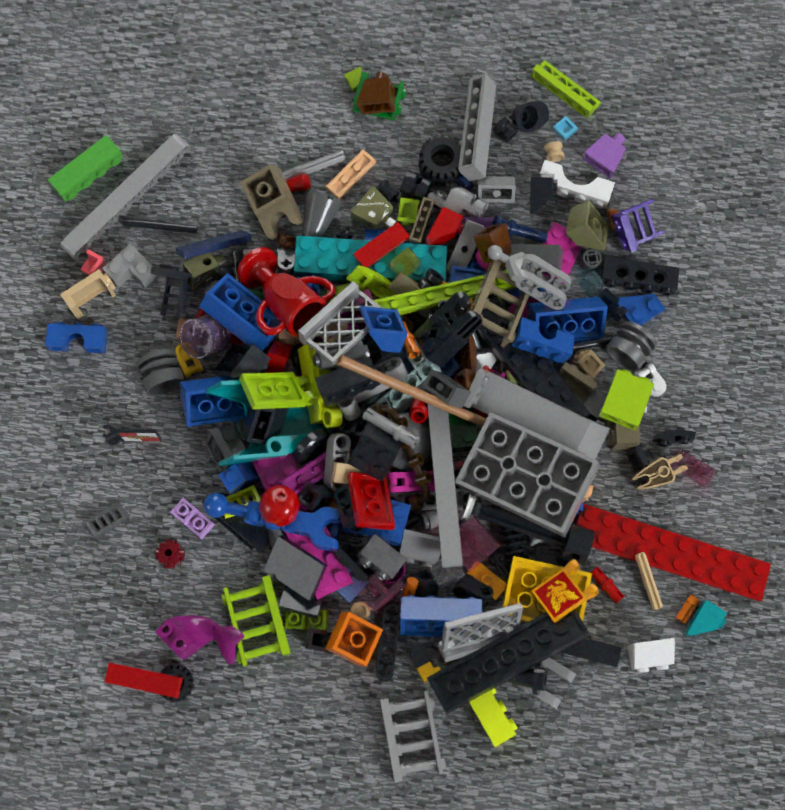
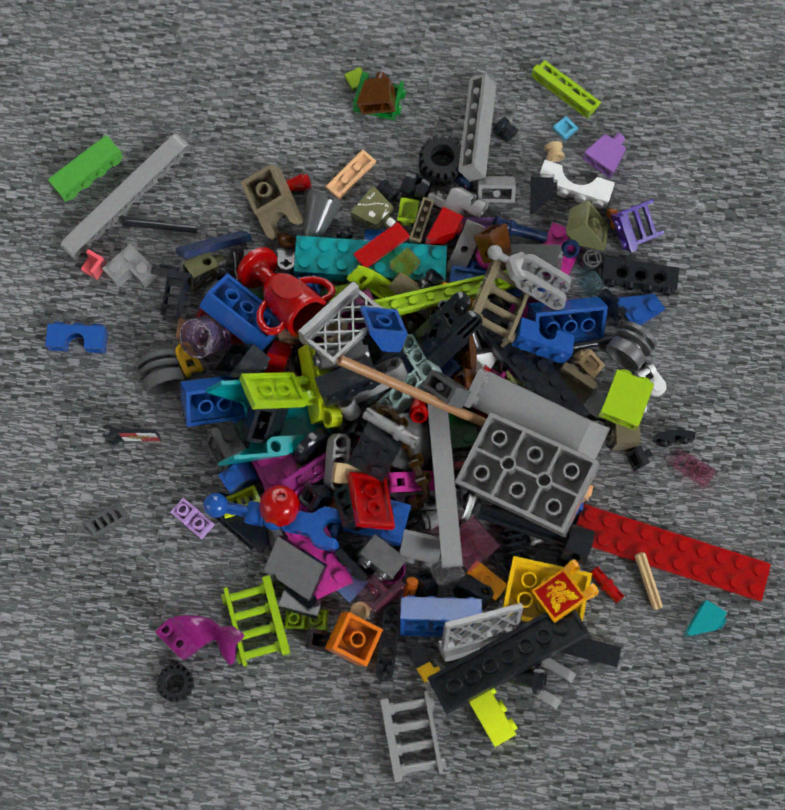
(86, 290): tan panel -> none
(143, 680): red tile -> none
(175, 559): dark red brick -> none
(315, 165): light grey axle -> none
(410, 344): orange pin -> none
(530, 116): black piece -> none
(570, 254): none -> dark blue plate
(651, 654): white slope -> none
(659, 472): tan hinge -> none
(687, 609): orange piece -> none

